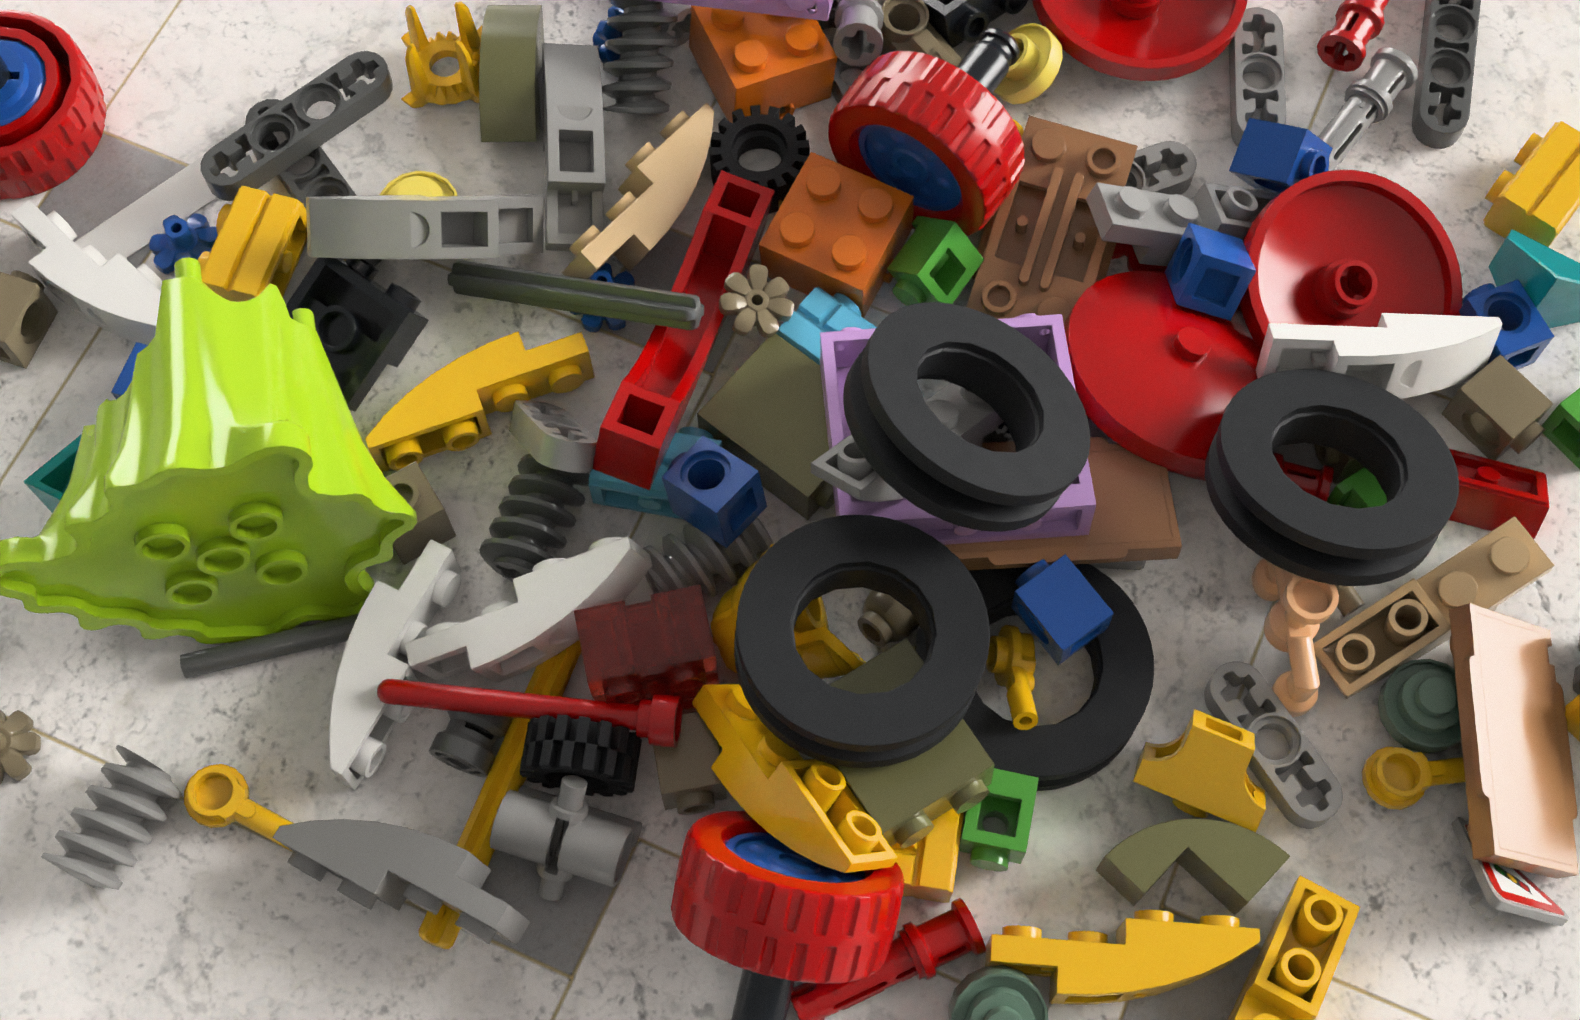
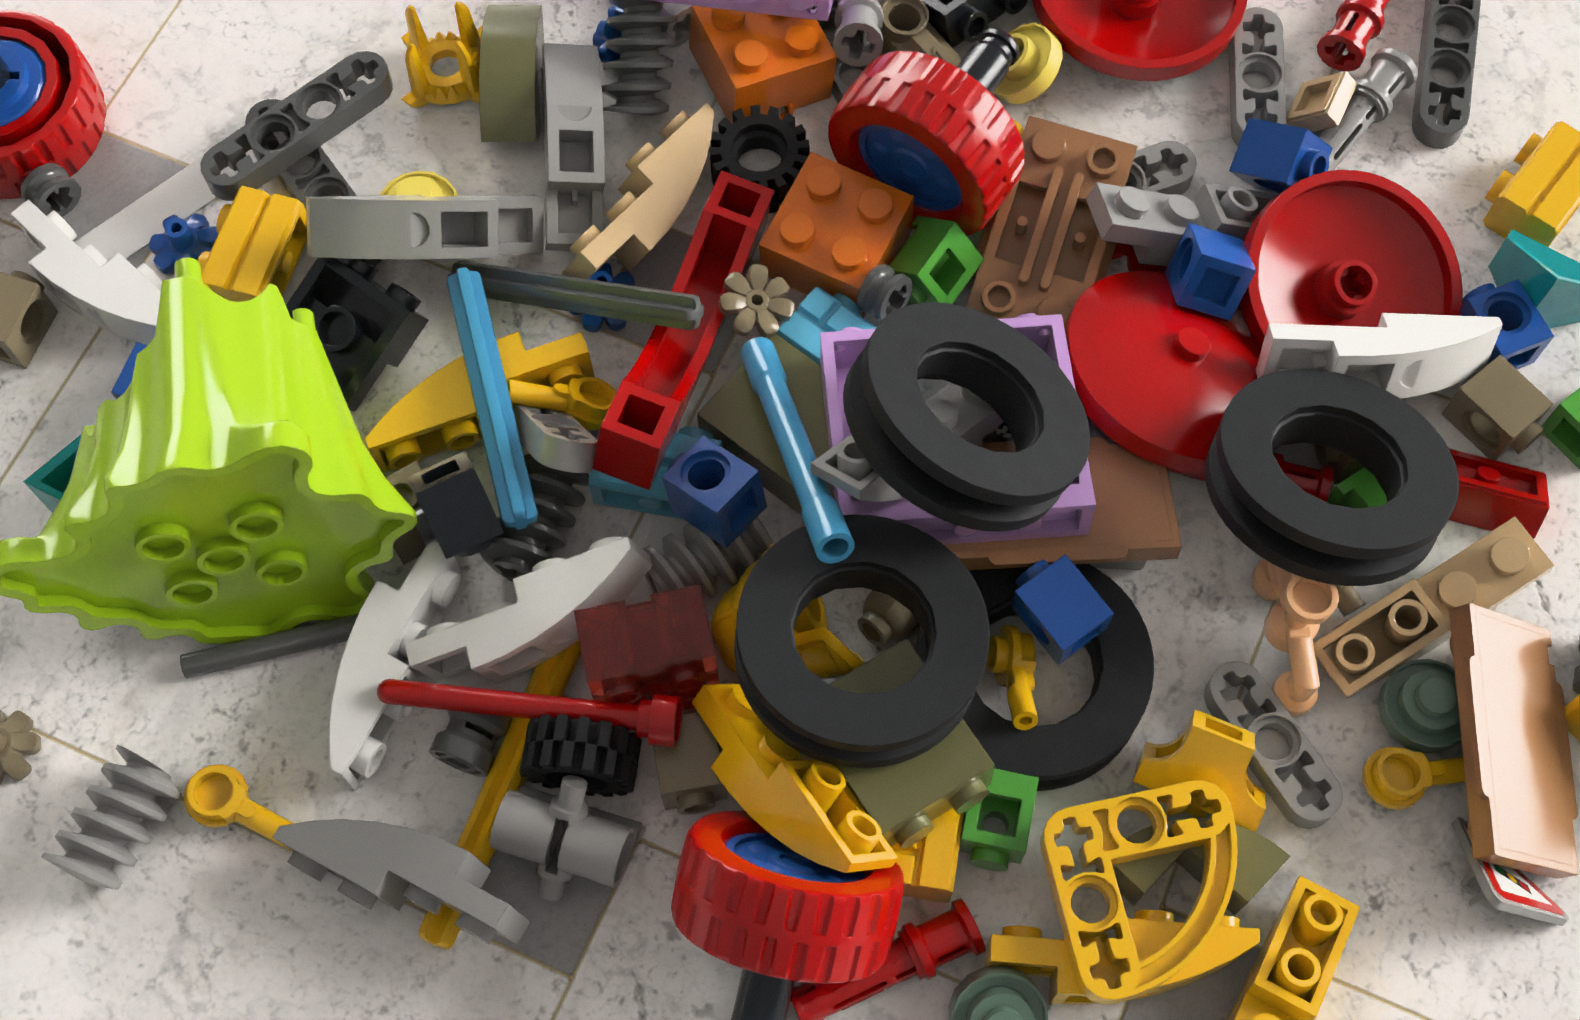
(51, 189): none -> dark grey bush
(454, 507): none -> black brick
(492, 400): none -> dark azure axle
(582, 398): none -> yellow plate
(819, 509): none -> dark azure piece
(884, 292): none -> dark grey bush
(1107, 848): none -> yellow beam
(1321, 102): none -> tan tile

